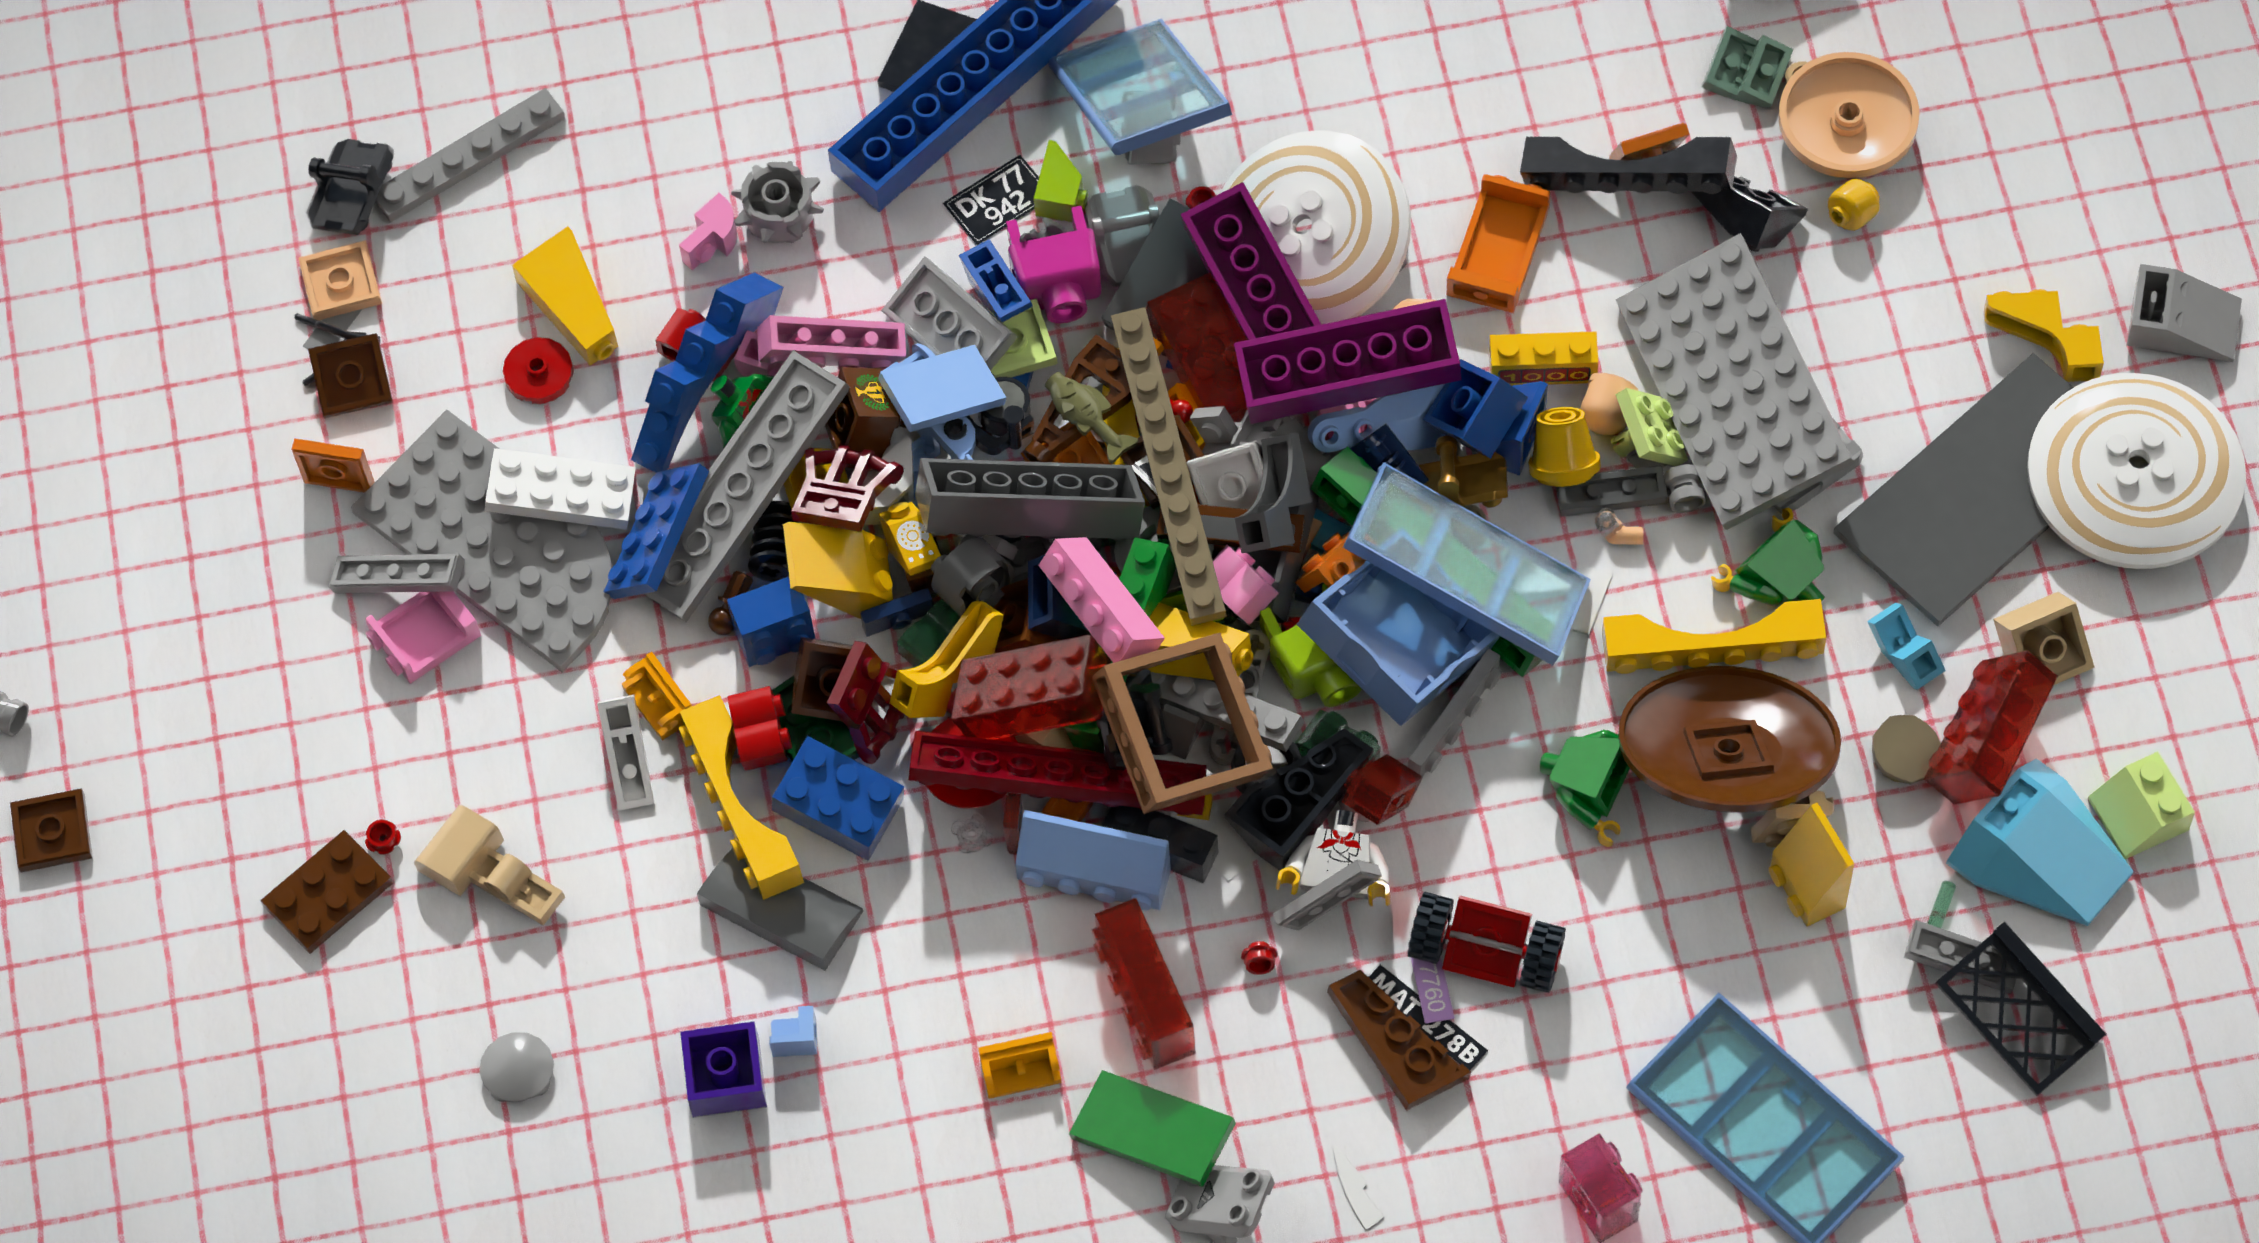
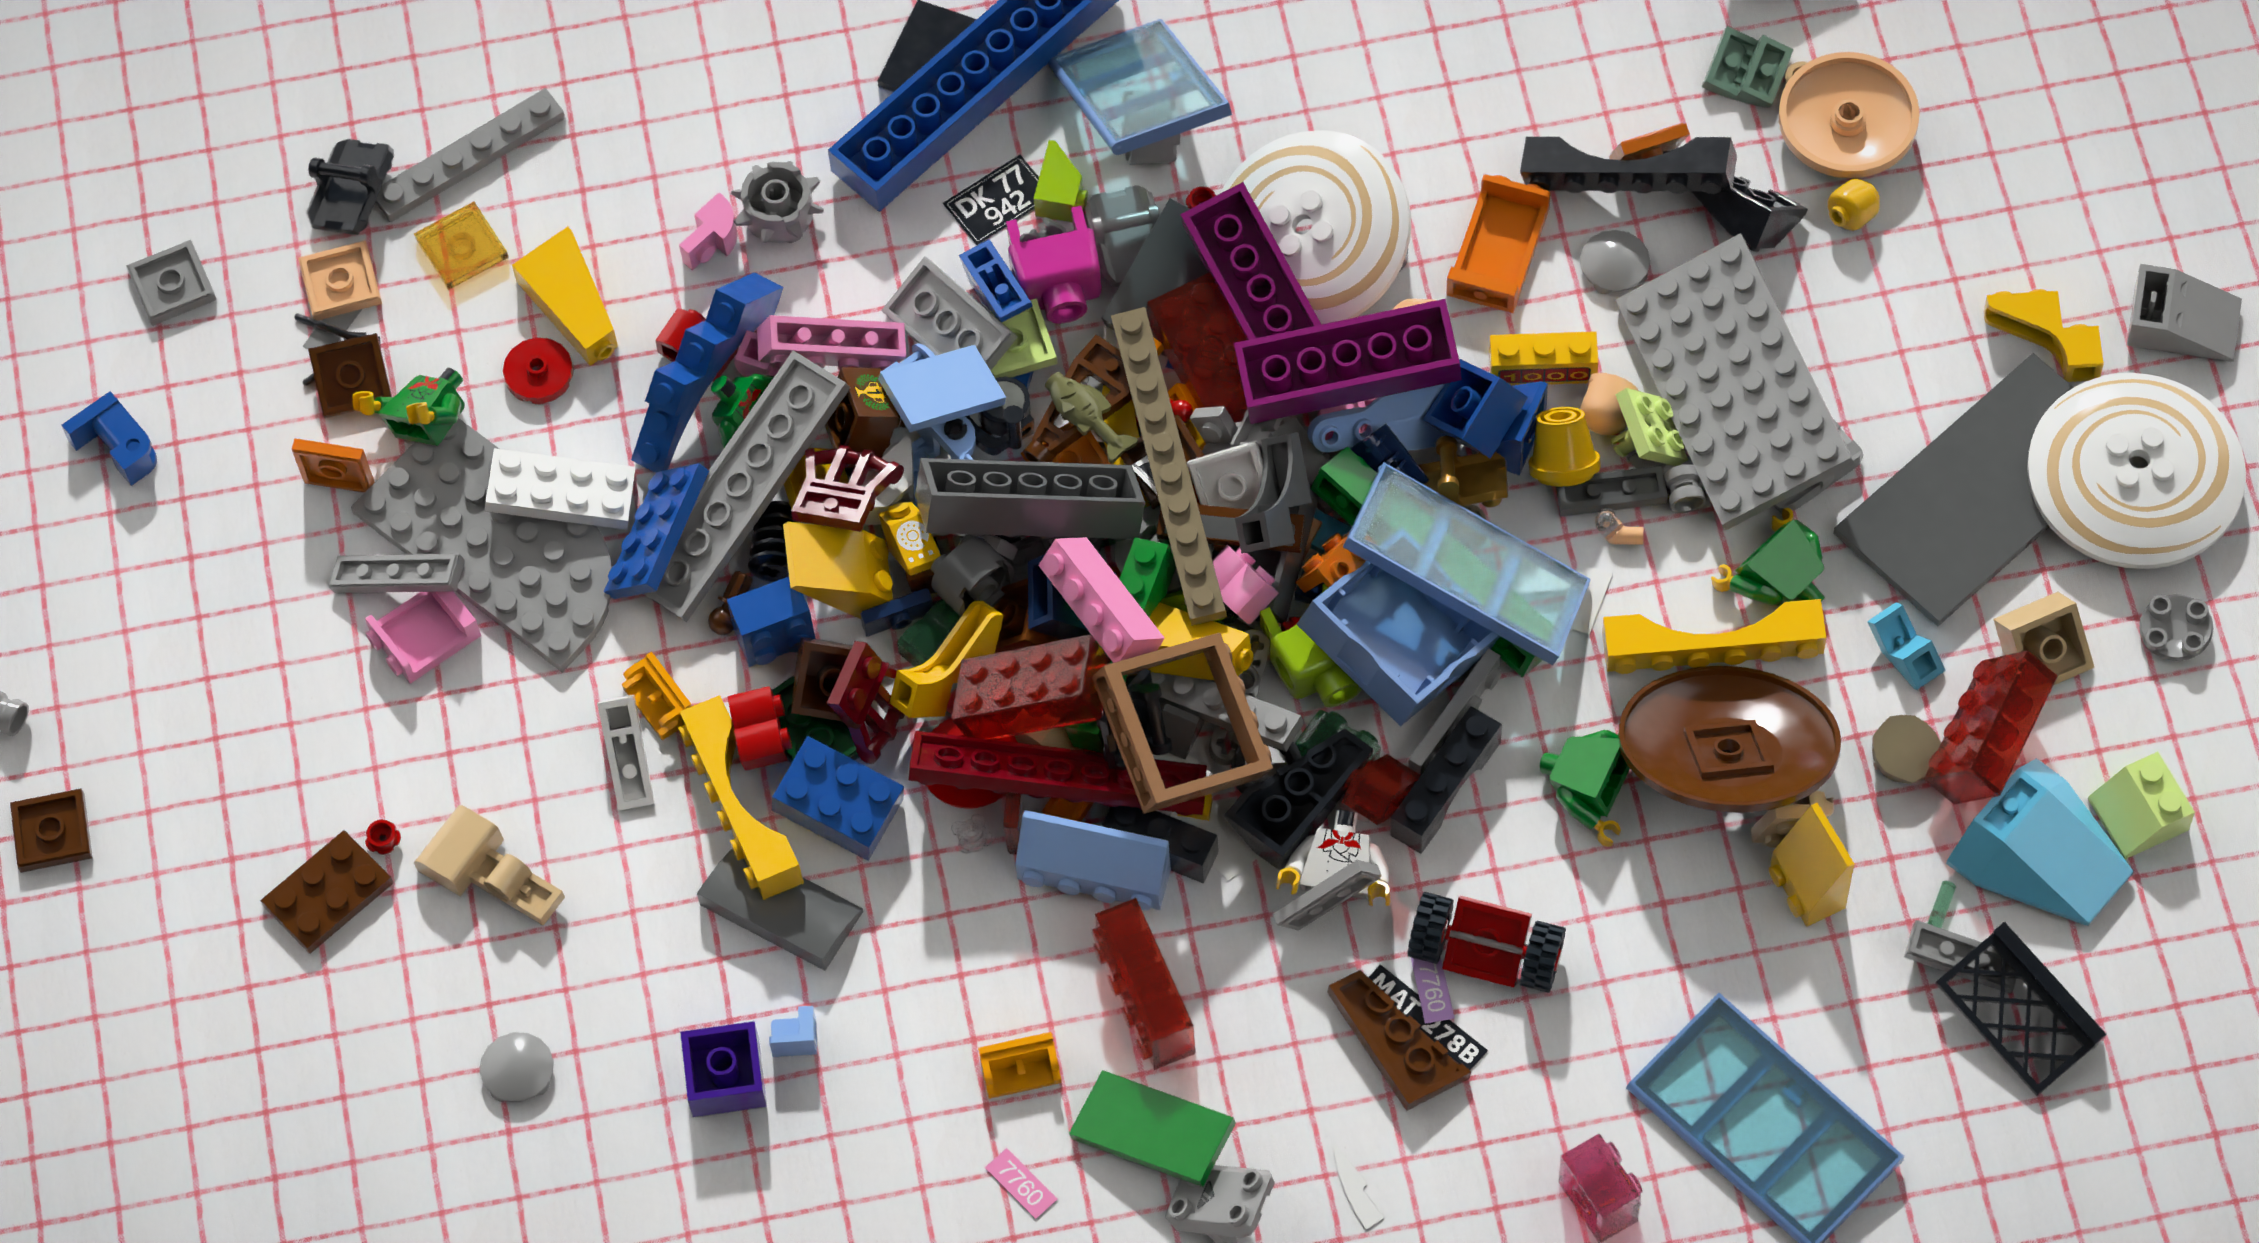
(124, 437): none -> blue piece
(171, 282): none -> light grey tile
(420, 410): none -> green torso
(461, 245): none -> clear yellow tile
(1021, 1183): none -> bright pink sticker
(1259, 958): red plate -> none
(1427, 802): none -> black arch
(1615, 261): none -> light grey dish
(2176, 627): none -> light grey dish

